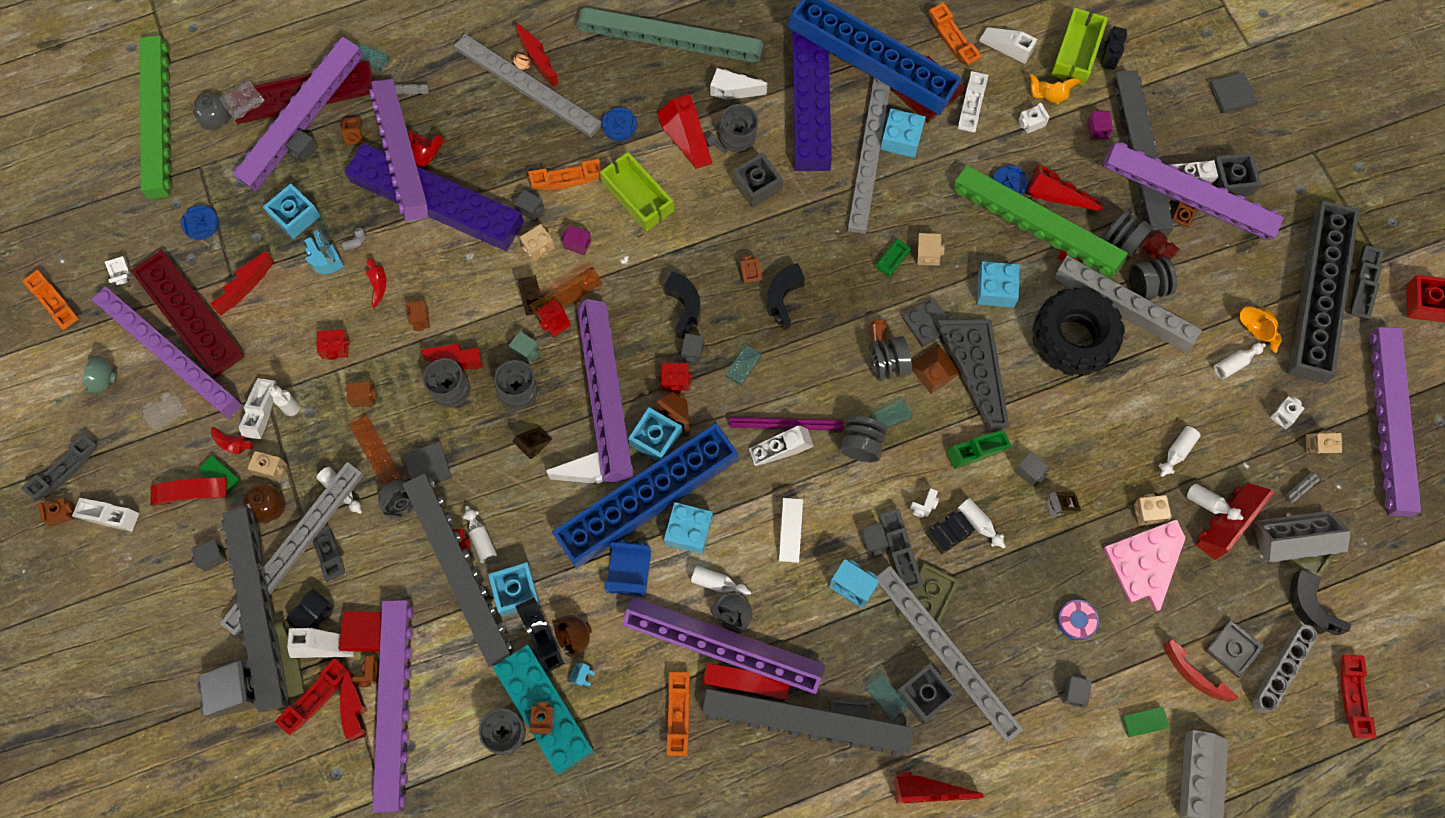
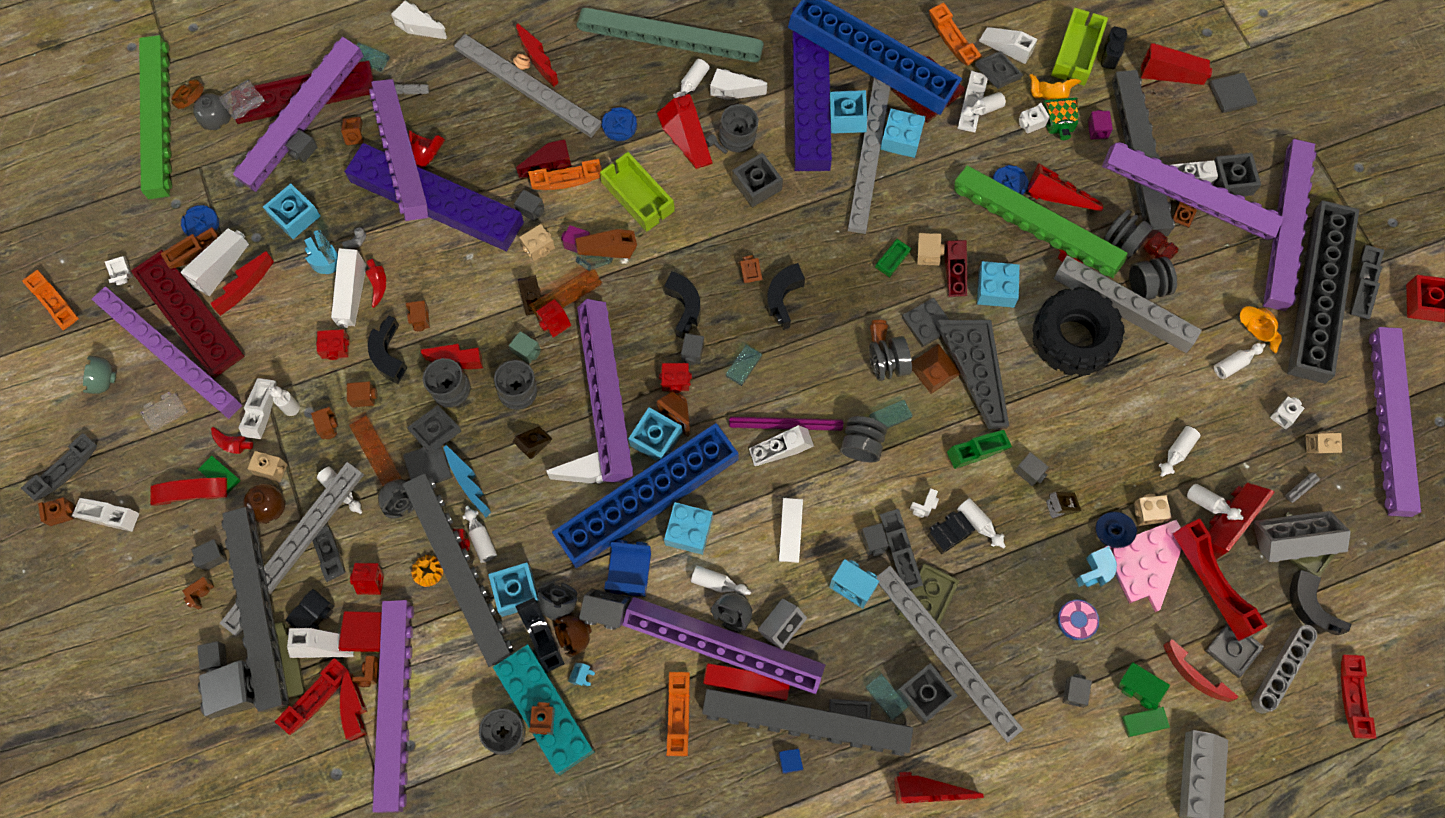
(187, 94): none -> dark orange tile
(189, 248): none -> dark orange slope
(197, 589): none -> dark orange bracket
(211, 656): none -> dark grey brick
(215, 261): none -> white slope
(325, 423): none -> dark orange brick
(348, 287): none -> white slope
(367, 578): none -> red head
(378, 351): none -> black arch
(415, 22): none -> white slope
(430, 578): none -> light orange gear
(434, 429): none -> dark grey plate
(464, 476): none -> dark azure slope
(550, 156): none -> dark red slope
(556, 600): none -> dark grey cylinder
(592, 262): none -> clear light blue tile
(604, 608): none -> dark grey brick
(612, 243): none -> dark orange slope
(693, 77): none -> white wheel
(782, 623): none -> light grey brick
(790, 761): none -> blue slope
(848, 111): none -> medium azure brick
(956, 267): none -> dark red slope
(985, 105): none -> white wheel
(999, 69): none -> dark grey tile
(1062, 116): none -> green torso
(1103, 568): none -> medium azure brick
(1116, 522): none -> dark blue dish
(1143, 686): none -> green brick
(1174, 66): none -> red slope
(1238, 613): none -> red arch
(1292, 206): none -> medium lavender brick

